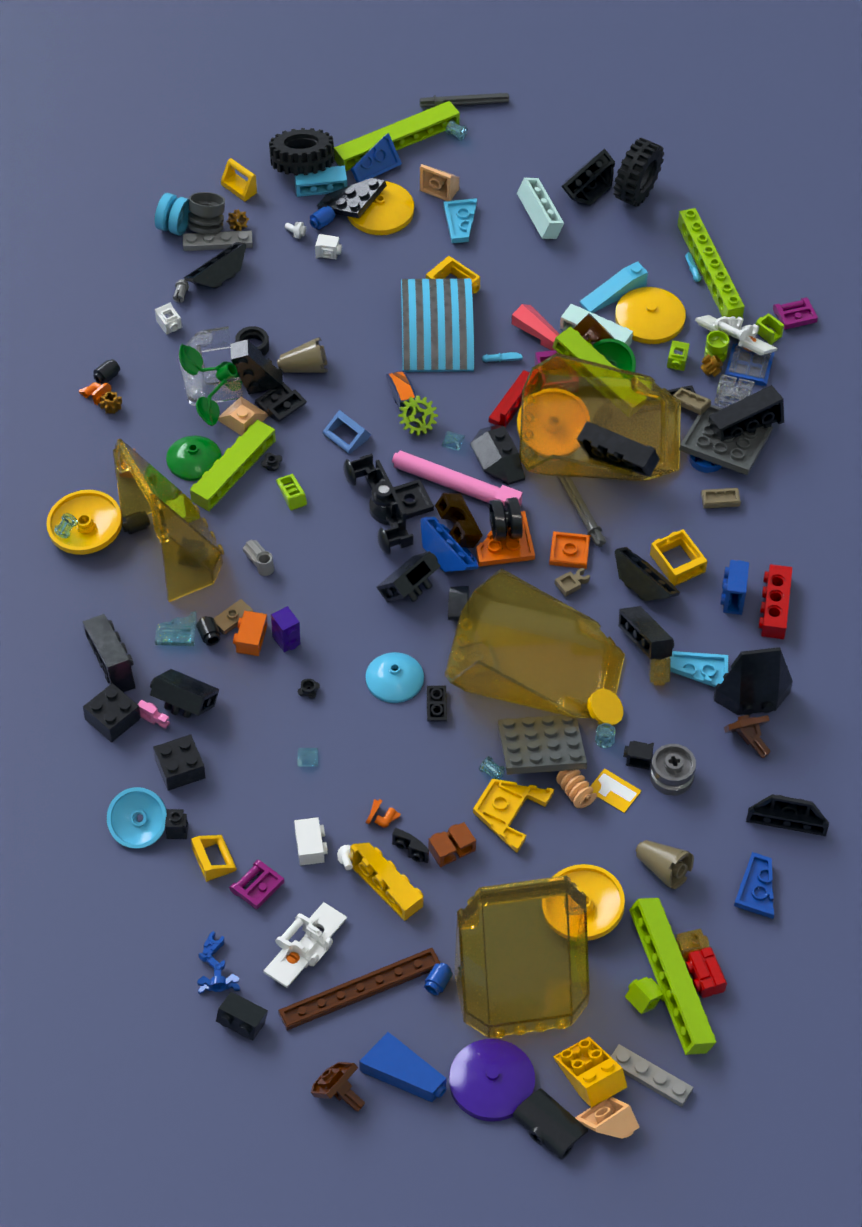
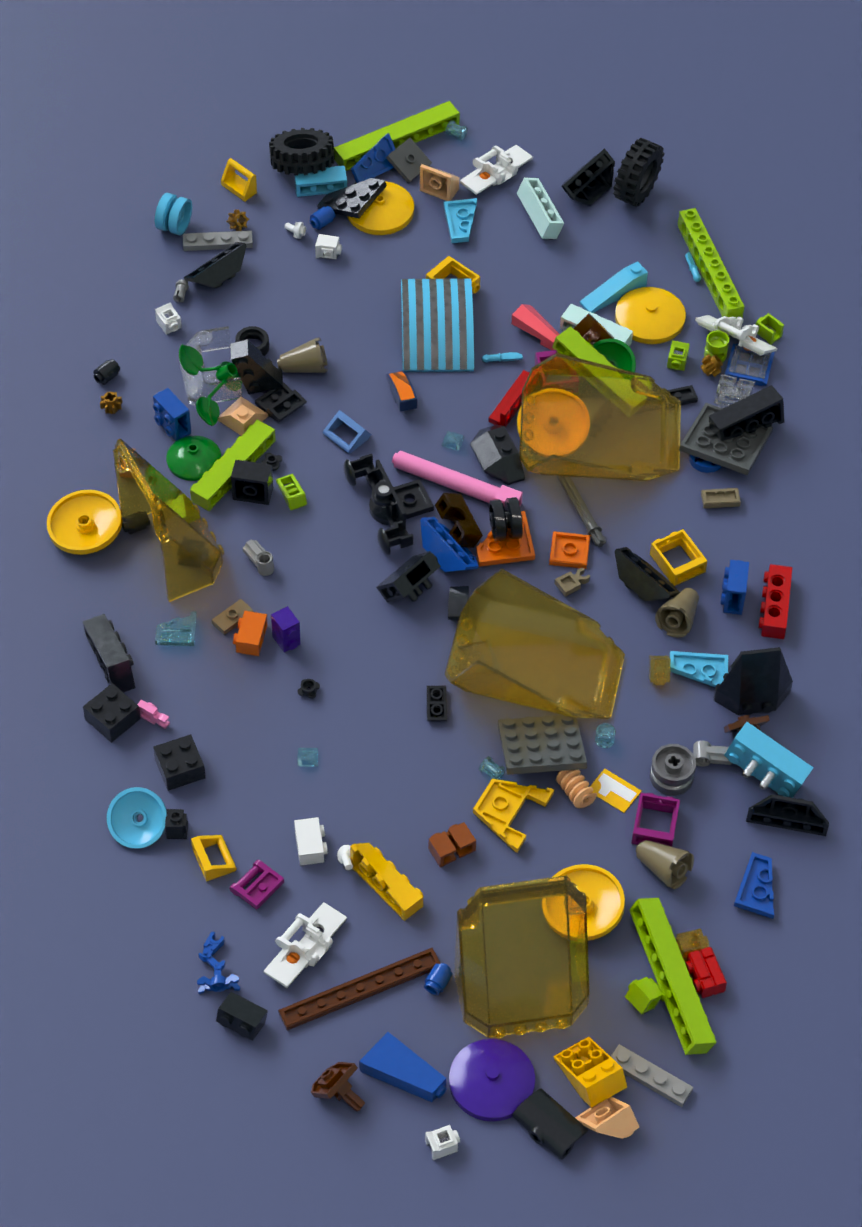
(67, 523): clear light blue bush -> none
(96, 390): orange piece -> none
(171, 414): none -> blue brick
(183, 693): black piece -> none
(206, 212): dark grey wheel -> none
(208, 630): black brick -> none
(252, 482): none -> black brick
(385, 821): orange piece -> none
(394, 685): medium azure dish -> none
(408, 159): none -> dark grey plate
(414, 407): lime gear -> none
(415, 847): black slope -> none
(442, 1141): none -> white window
(465, 99): dark grey axle -> none
(490, 174): none -> white piece
(605, 707): yellow tile -> none
(617, 450): black wedge -> none
(638, 754): black window -> none
(646, 632): black brick -> none
(658, 803): none -> magenta window
(678, 613): none -> dark tan cone
(692, 401): dark tan plate -> none
(706, 754): none -> light grey piece
(767, 761): none -> medium azure piece
(796, 316): magenta plate -> none

